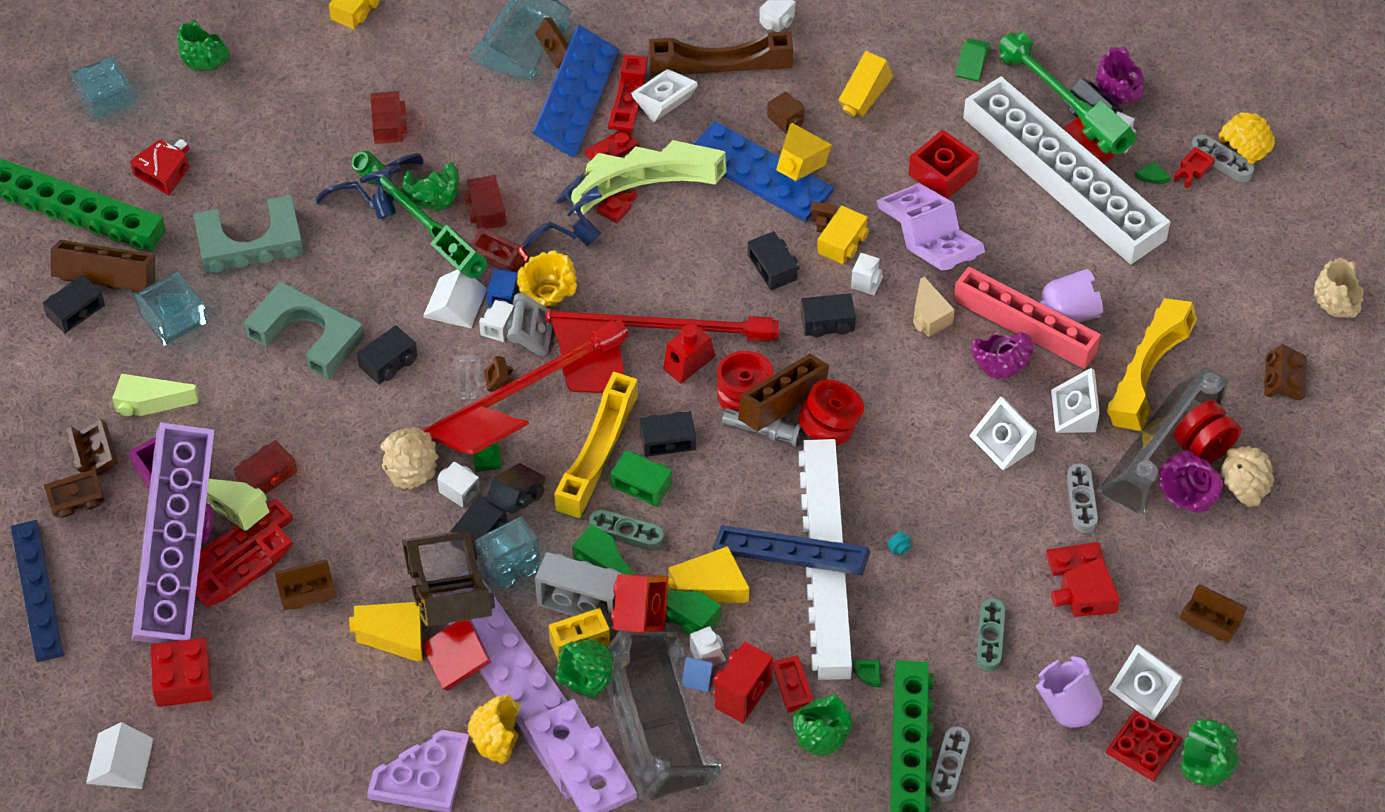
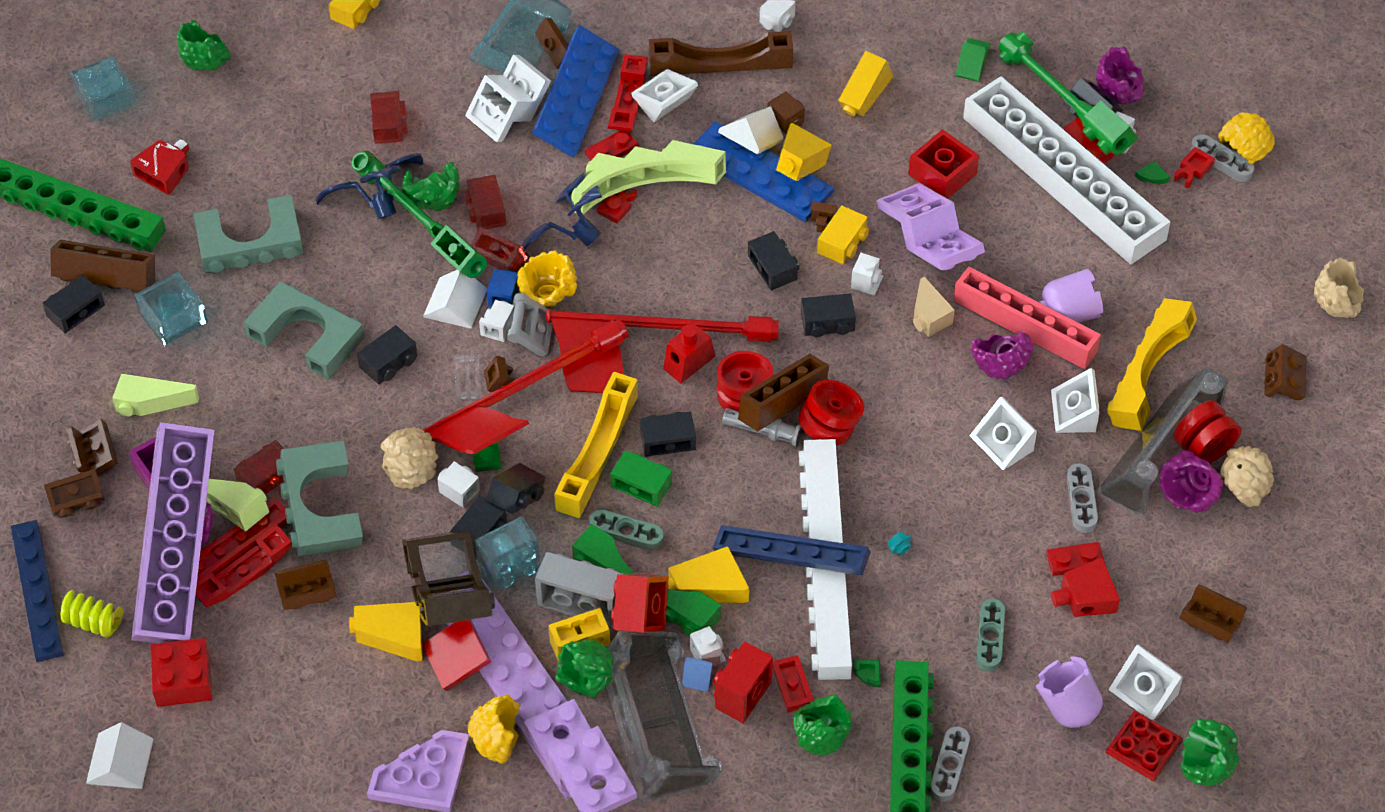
(90, 617): none -> neon yellow piece
(313, 532): none -> sand green arch
(508, 98): none -> white bracket
(755, 131): none -> white slope

